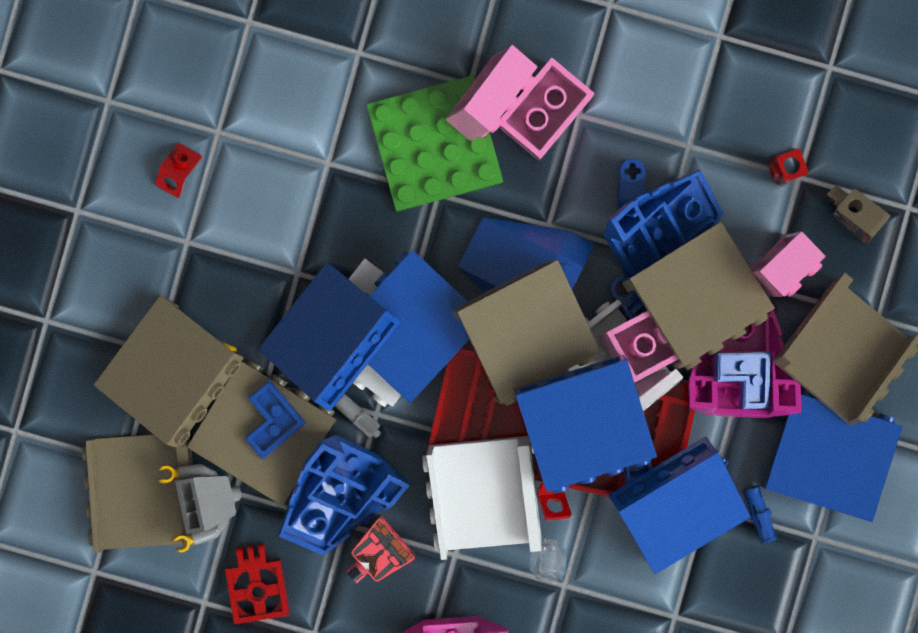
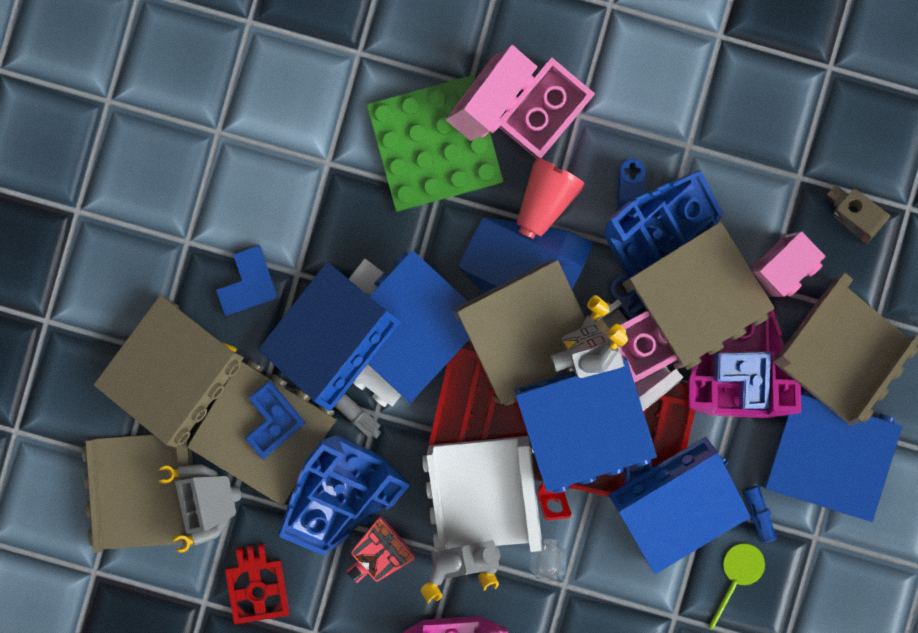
(177, 167): red bracket -> none
(255, 286): none -> blue tile
(462, 561): none -> light grey torso
(546, 197): none -> coral cone
(593, 346): none -> light grey torso
(743, 566): none -> lime piece
(778, 170): red bracket -> none

